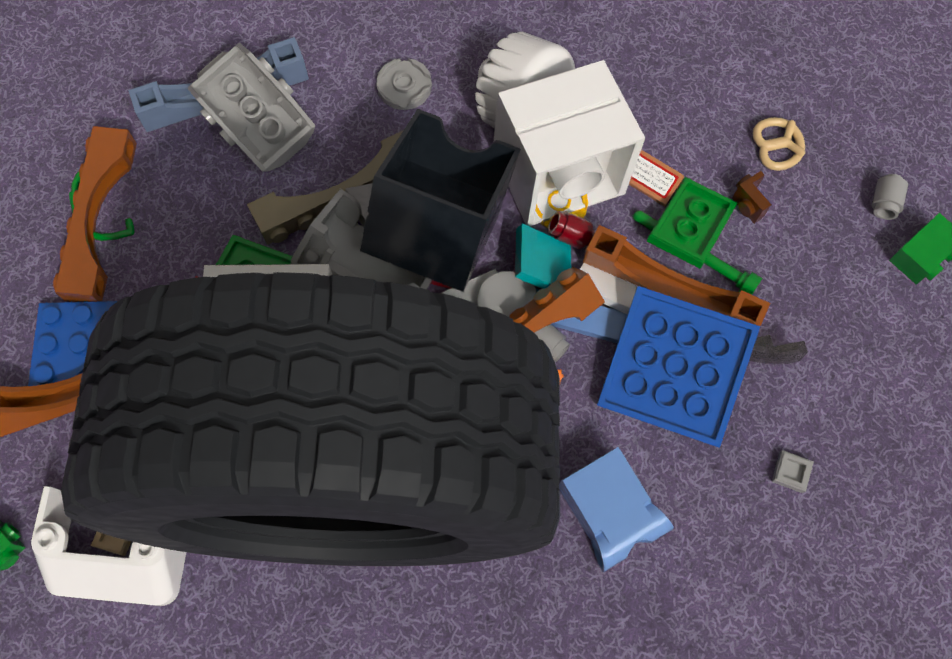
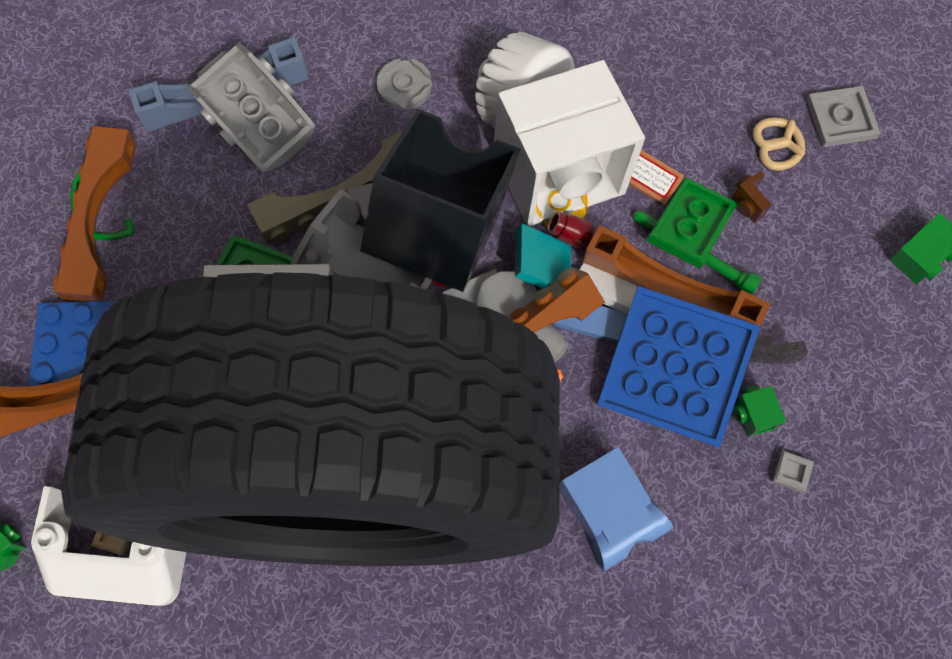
(758, 410): none -> green brick
(843, 116): none -> light grey tile
(889, 196): light grey brick -> none

